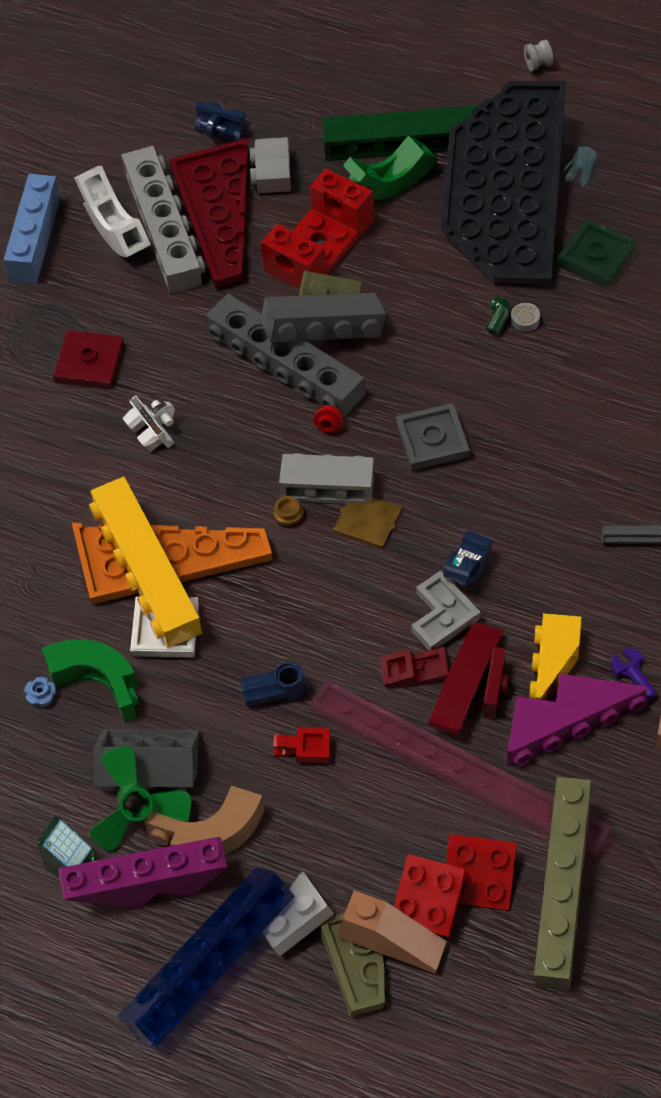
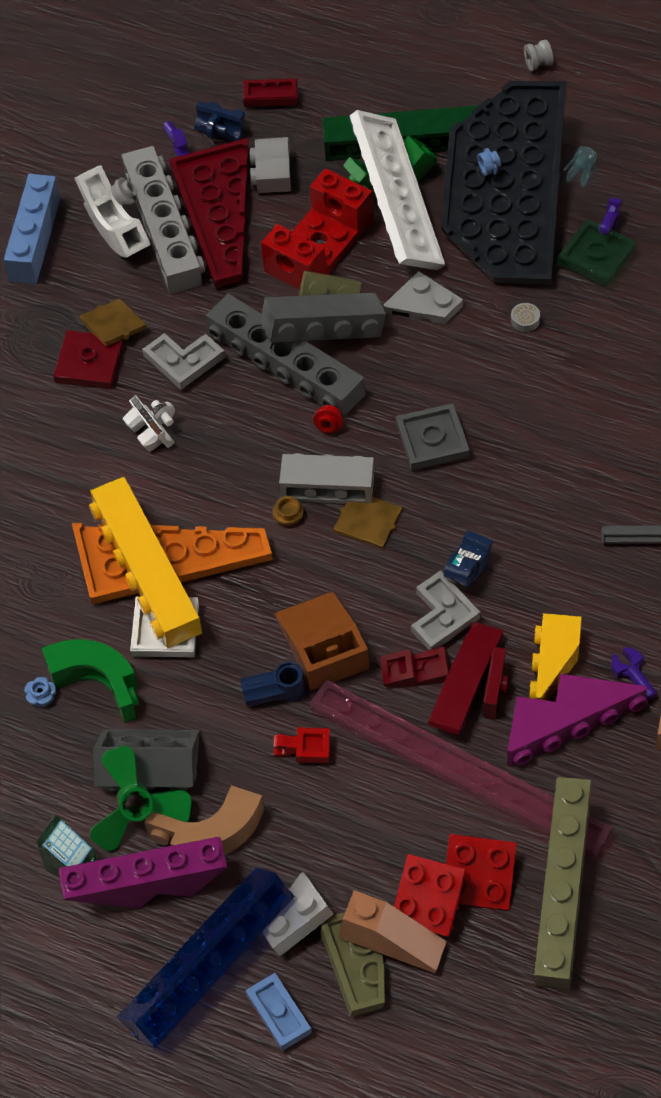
(113, 322): none -> pearl gold piece
(124, 191): none -> light grey plate
(177, 138): none -> dark purple bar
(183, 365): none -> light grey plate
(270, 92): none -> dark red plate
(278, 1011): none -> medium blue plate
(323, 640): none -> dark orange slope
(397, 190): none -> white plate
(424, 300): none -> light grey wing
(488, 162): none -> medium blue plate
(501, 312): dark green arm -> none
(611, 217): none -> dark purple bar

